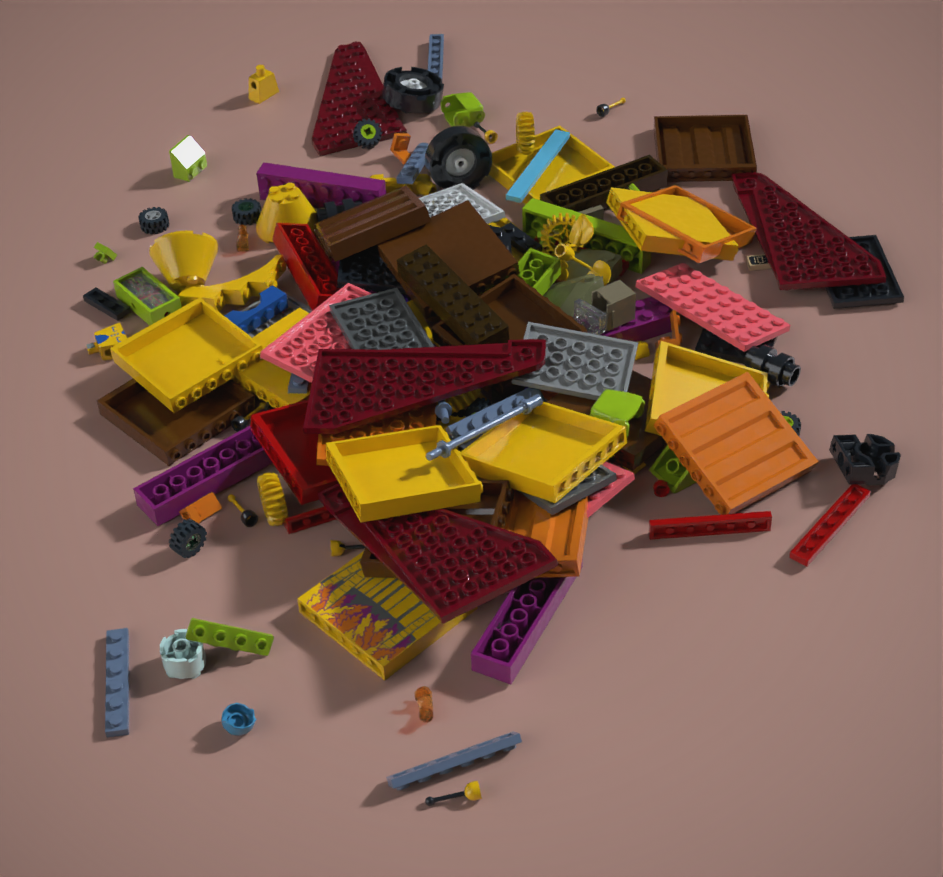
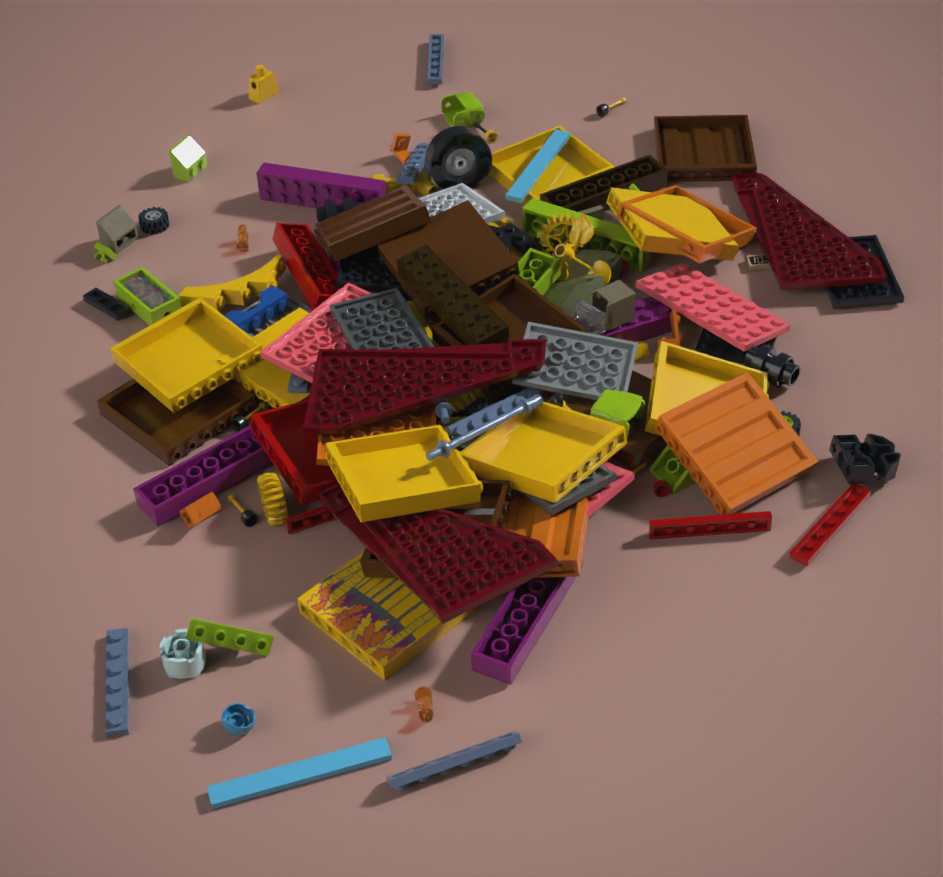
(105, 340): yellow torso -> none
(117, 230): none -> dark tan slope
(184, 258): yellow cone -> none
(187, 538): black wheel -> none
(246, 211): black wheel -> none
(284, 205): yellow cone -> none
(299, 773): none -> medium azure tile
(338, 547): yellow hinge -> none
(350, 96): dark red wing -> none
(362, 135): black wheel -> none
(412, 90): black piece -> none
(471, 791): hinge -> none
(525, 133): yellow gear -> none
(559, 400): none -> black hinge

